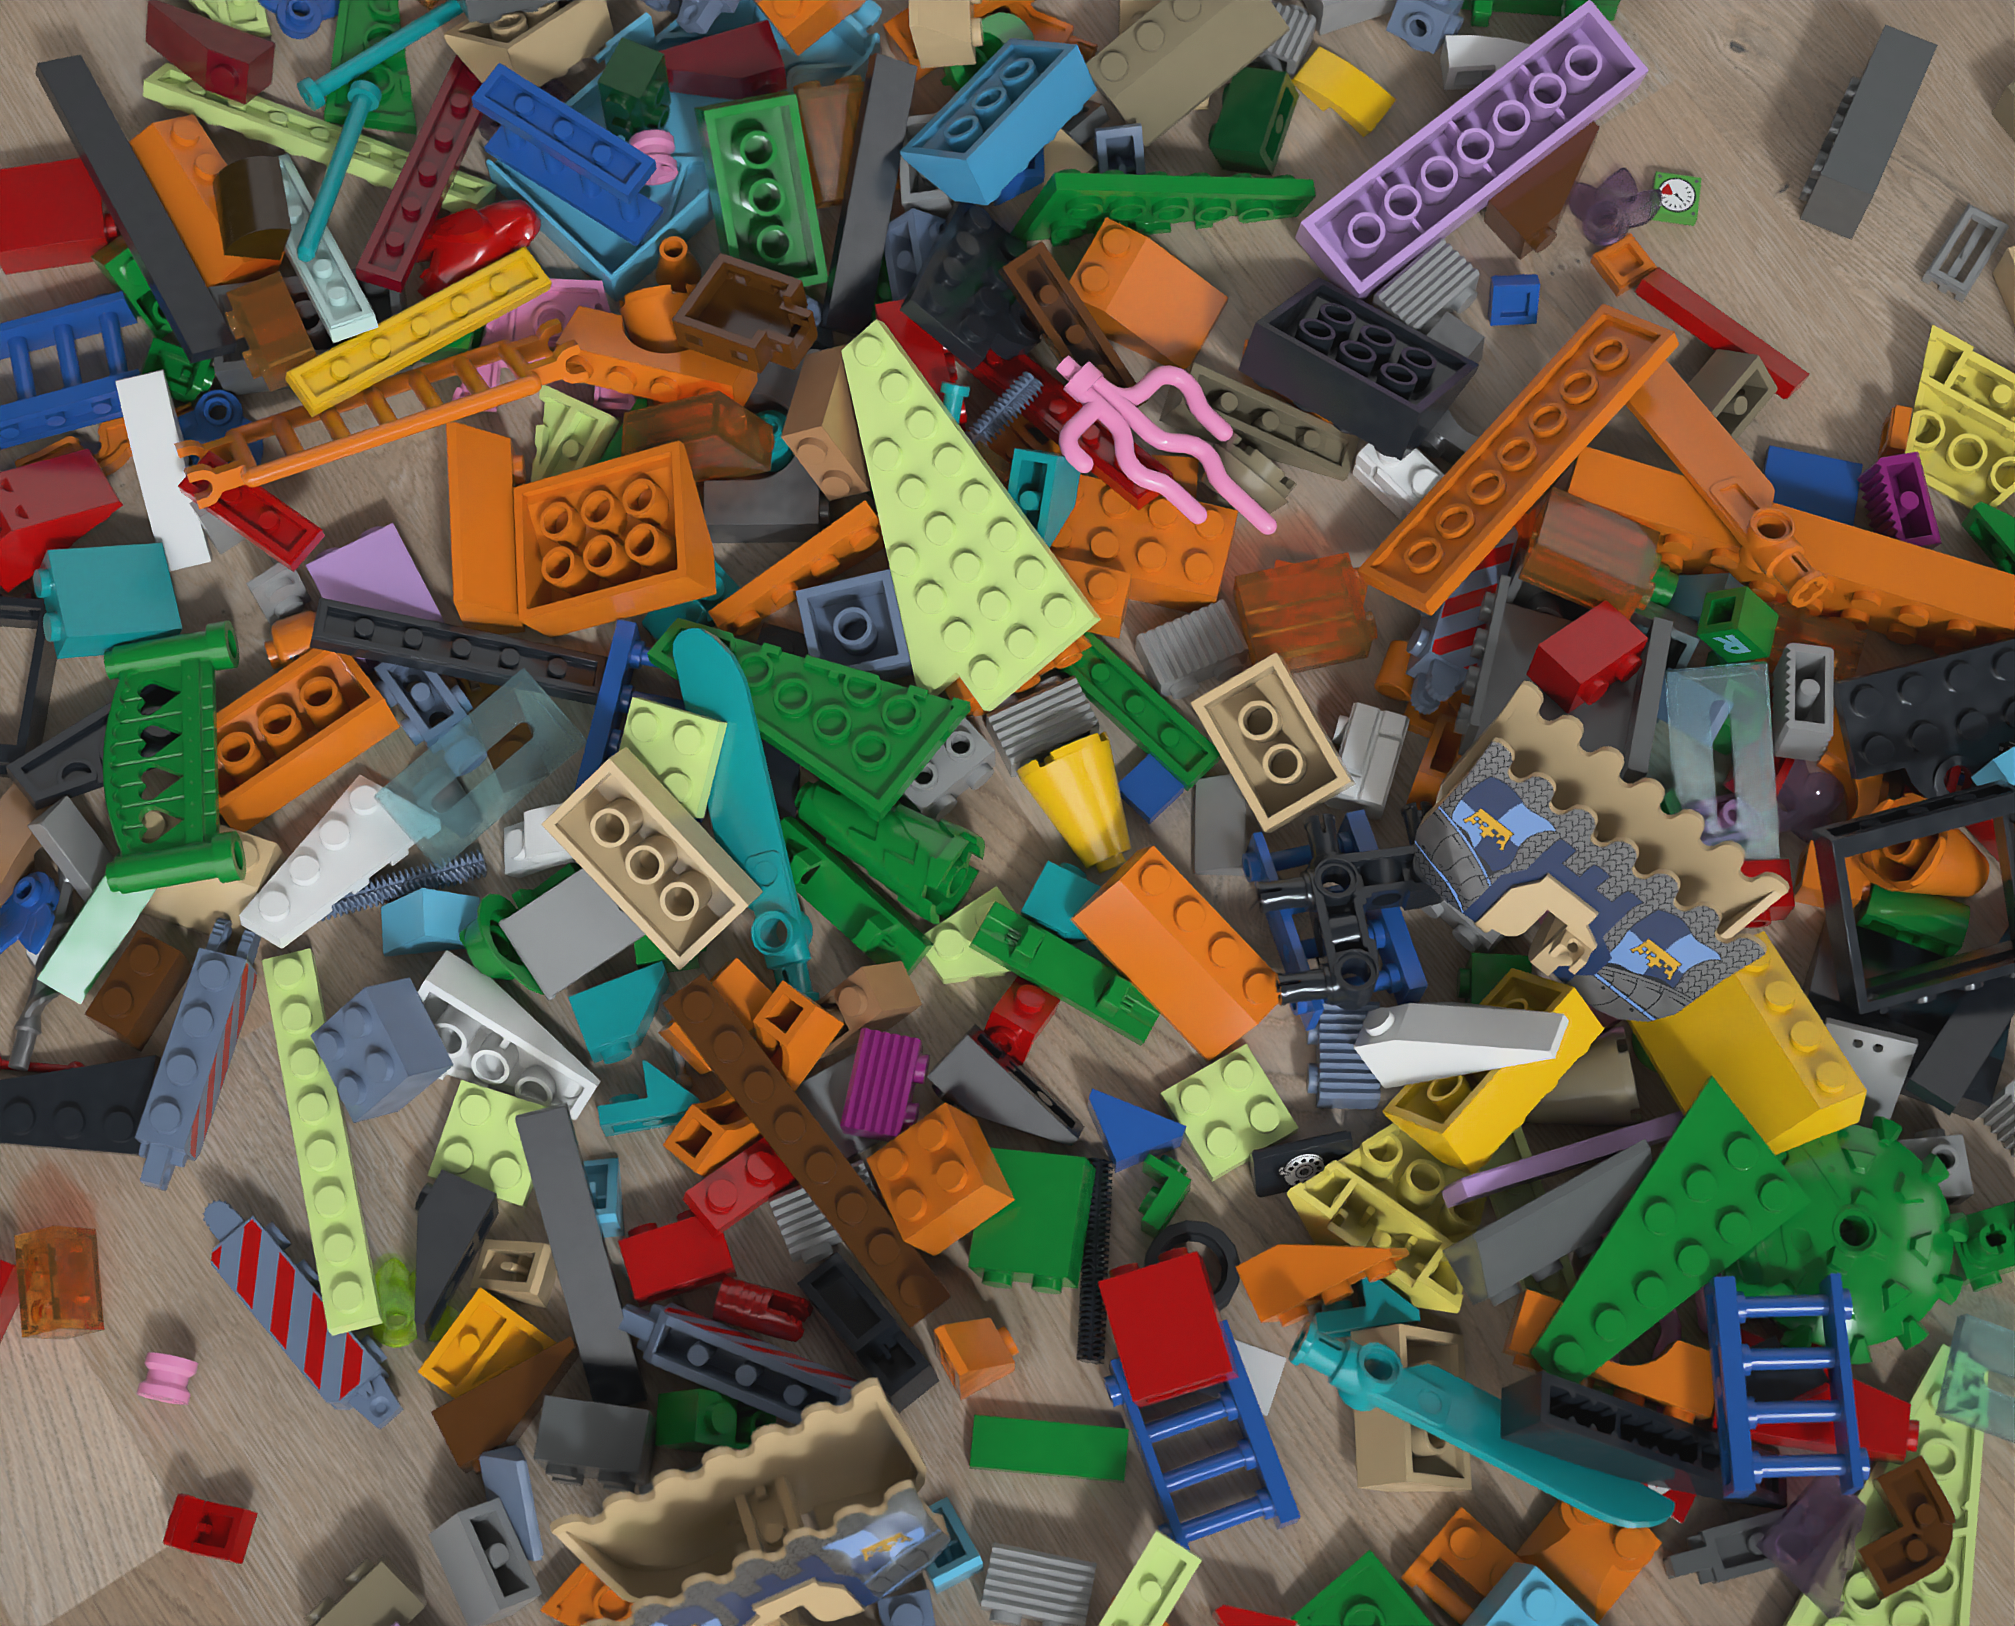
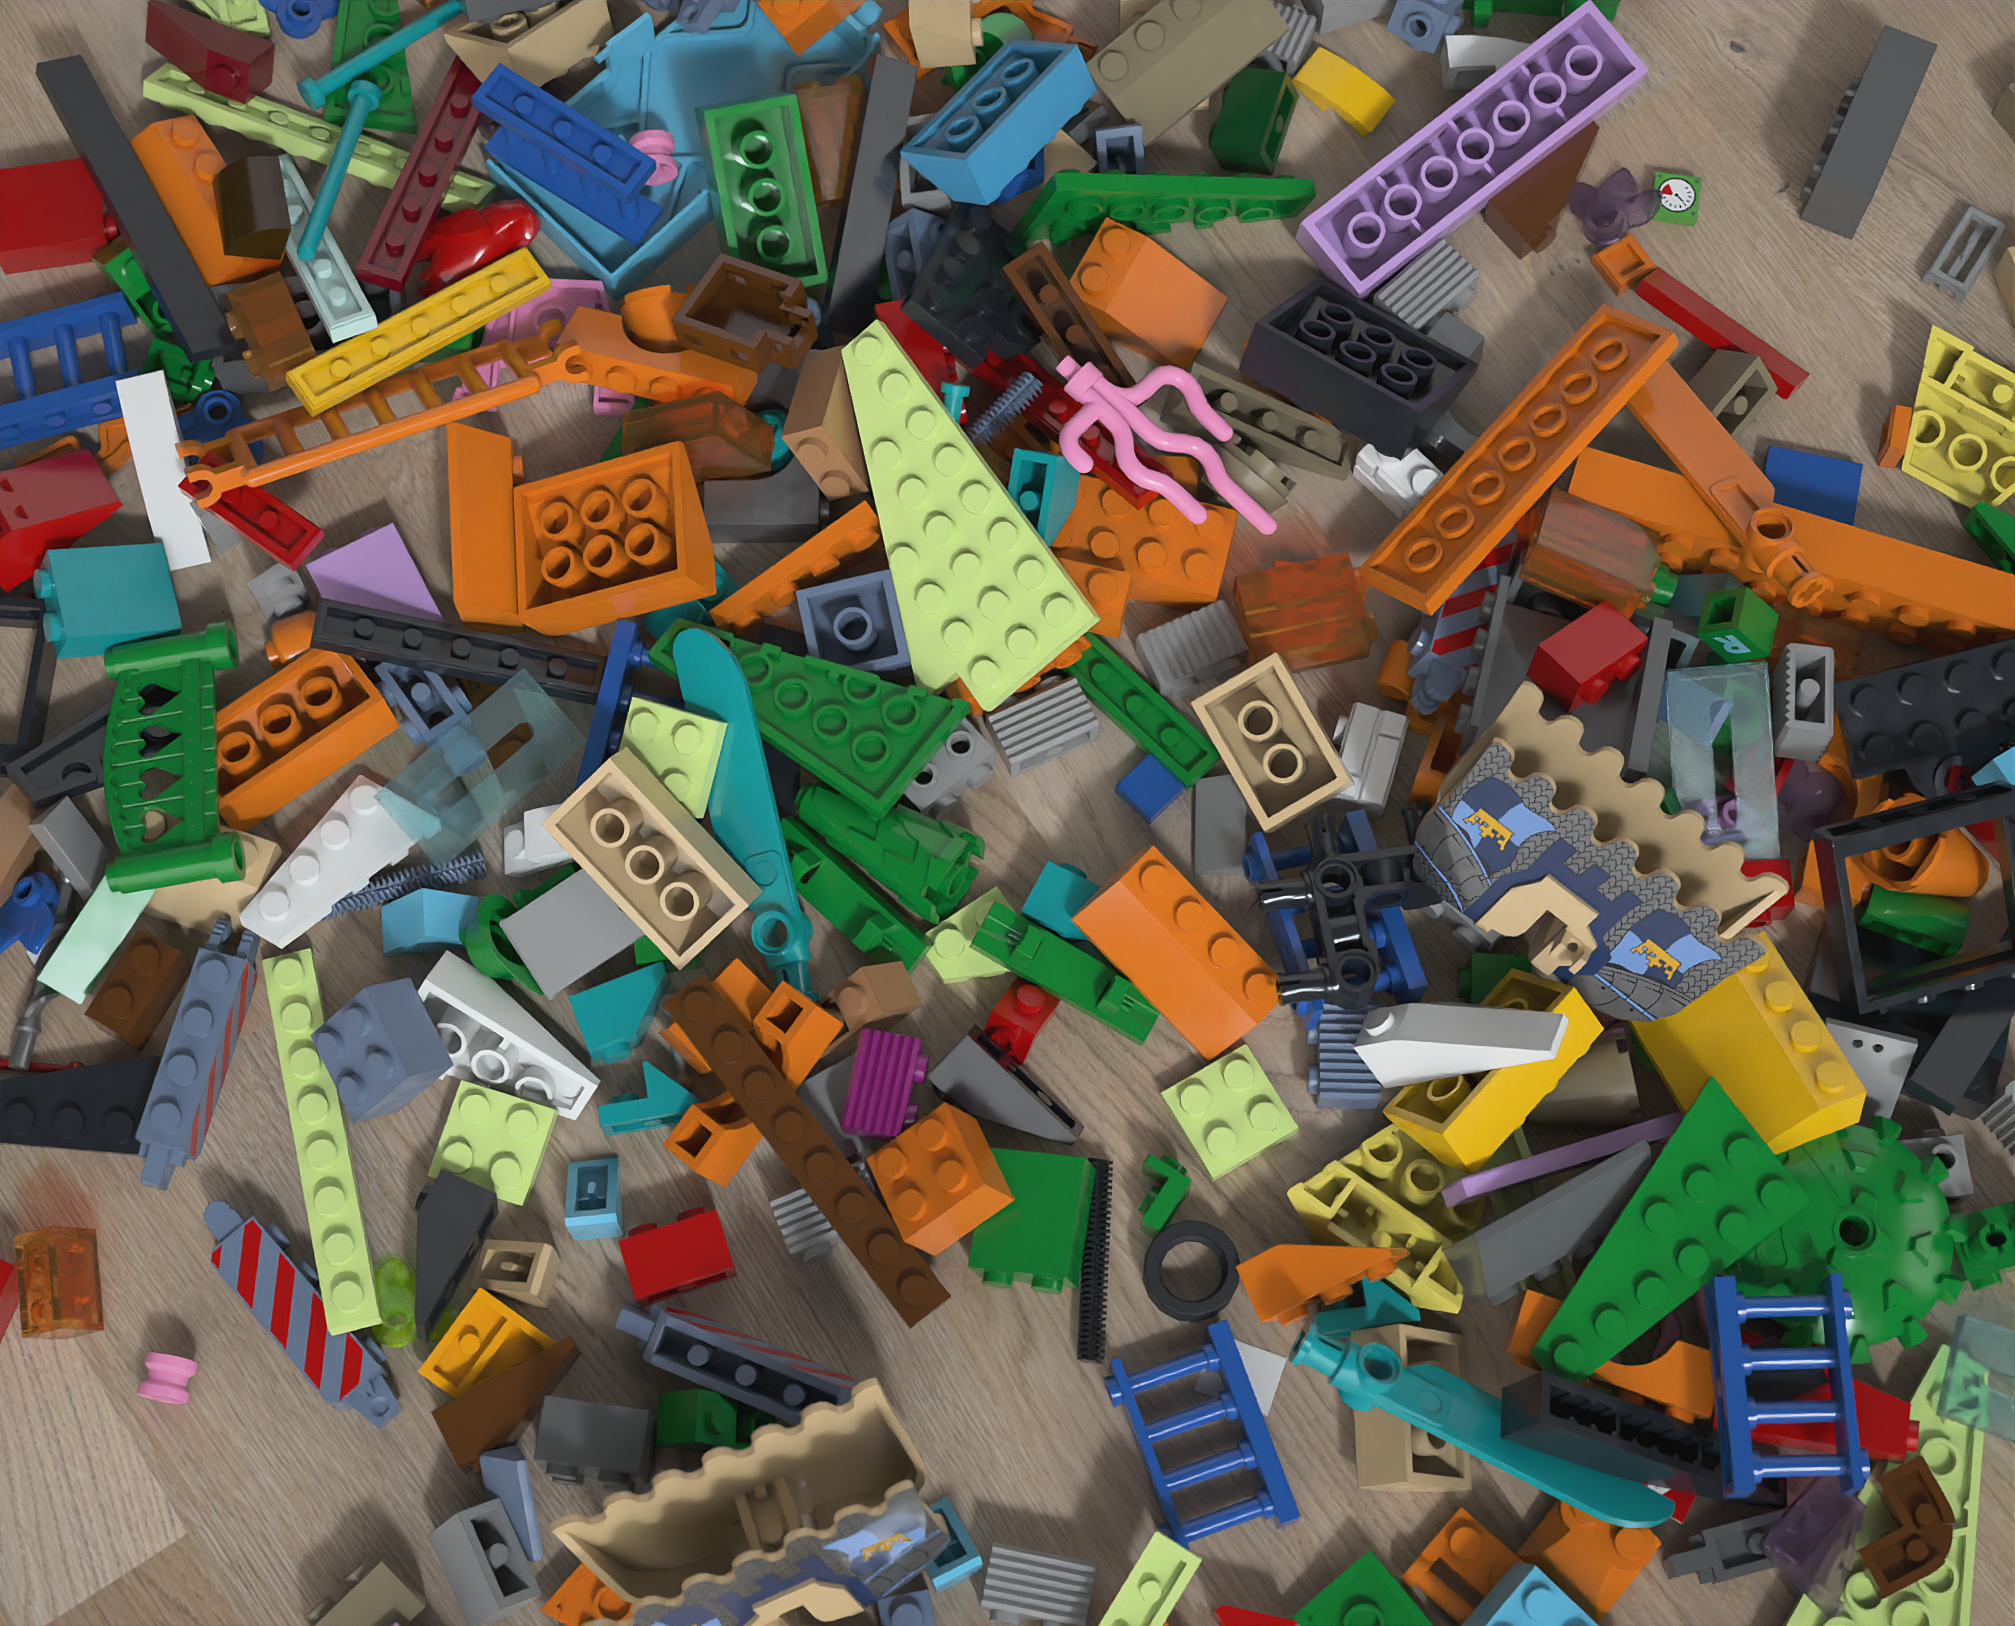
(209, 1529): red bracket -> none
(570, 435): yellowish green wing -> none
(580, 1255): tile -> none
(635, 90): dark green brick -> none
(676, 265): orange cone -> none
(728, 64): dark red slope -> none
(738, 1188): red plate -> none
(761, 1309): red hinge -> none
(868, 1331): black slope -> none
(974, 1354): orange slope -> none
(1049, 1448): green tile -> none
(1082, 799): yellow cone -> none
(1131, 1131): blue slope -> none
(1167, 1327): red brick -> none
(1287, 1164): black slope -> none
(1513, 299): blue tile -> none
(1900, 500): magenta brick -> none

